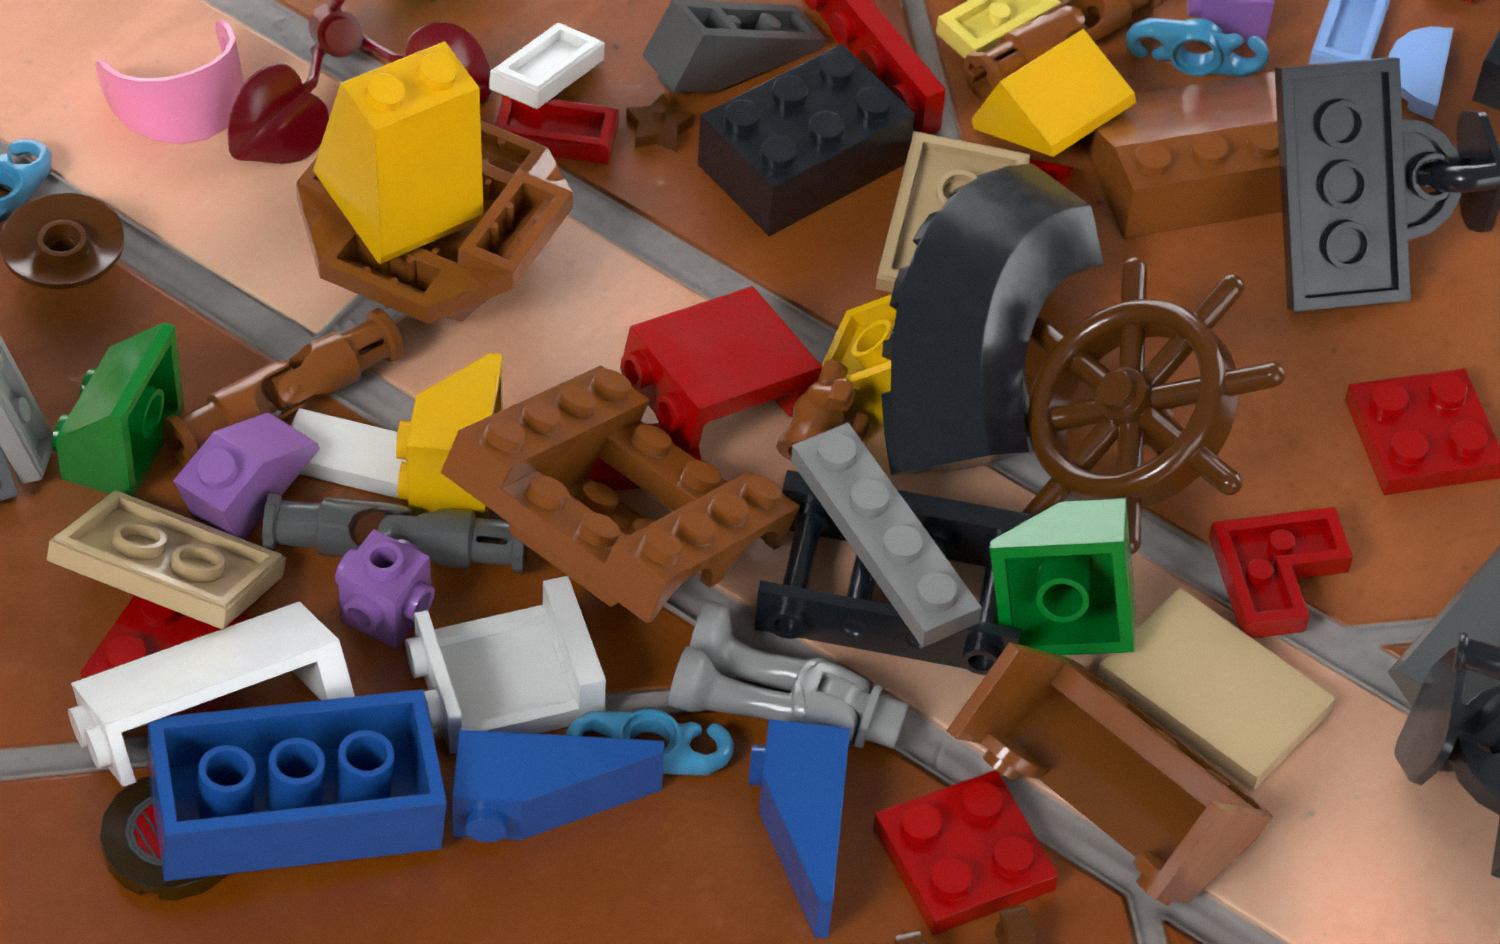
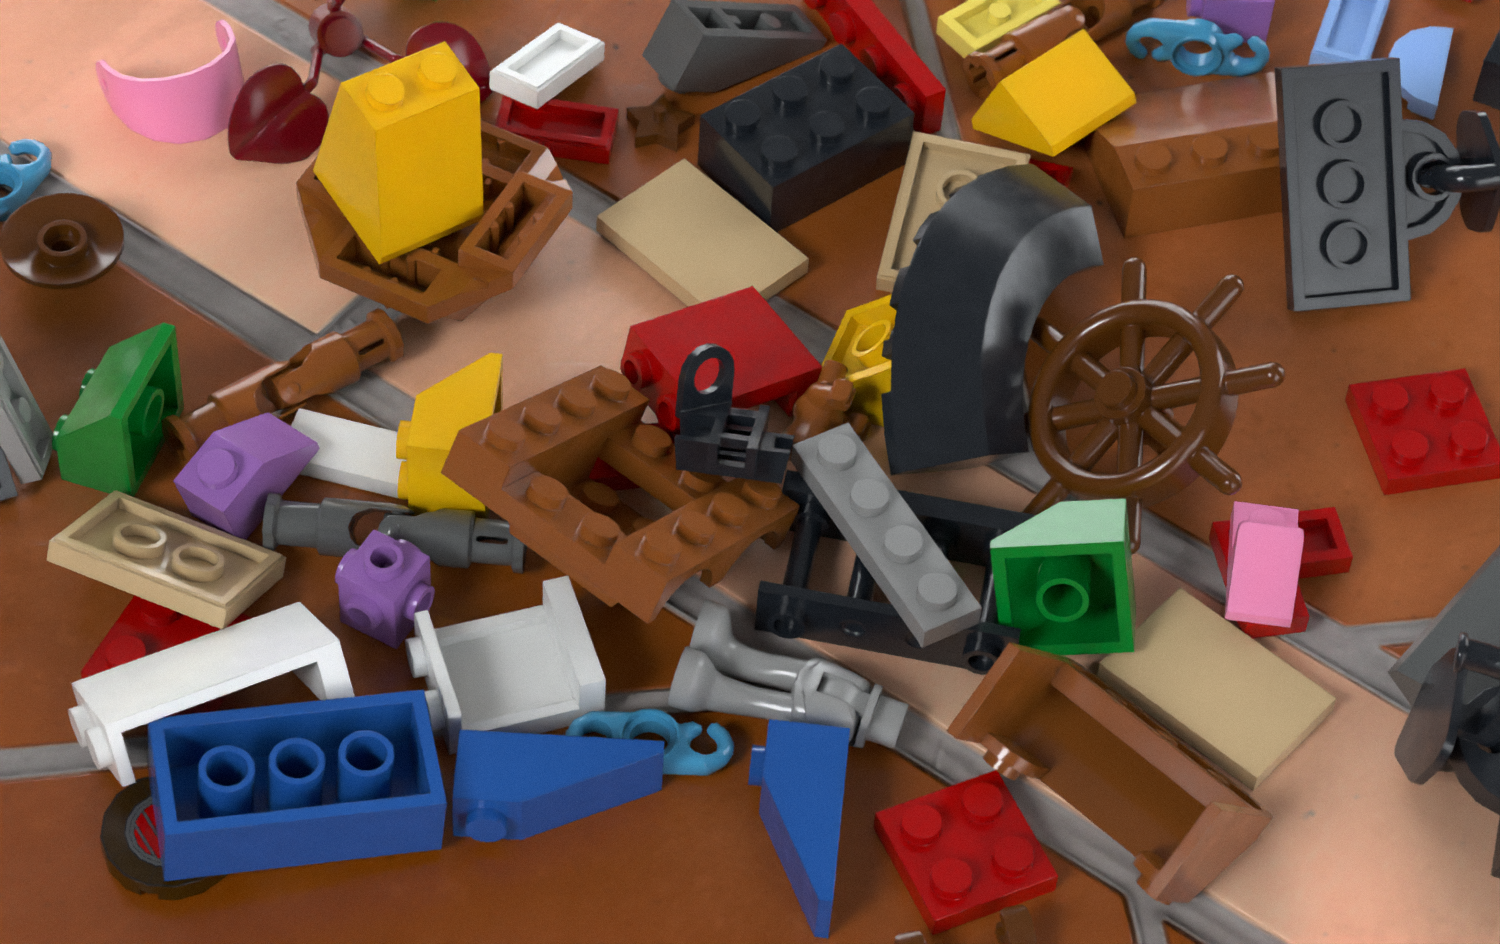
(699, 238): none -> tan tile
(721, 437): none -> black piece
(1263, 564): none -> bright pink slope

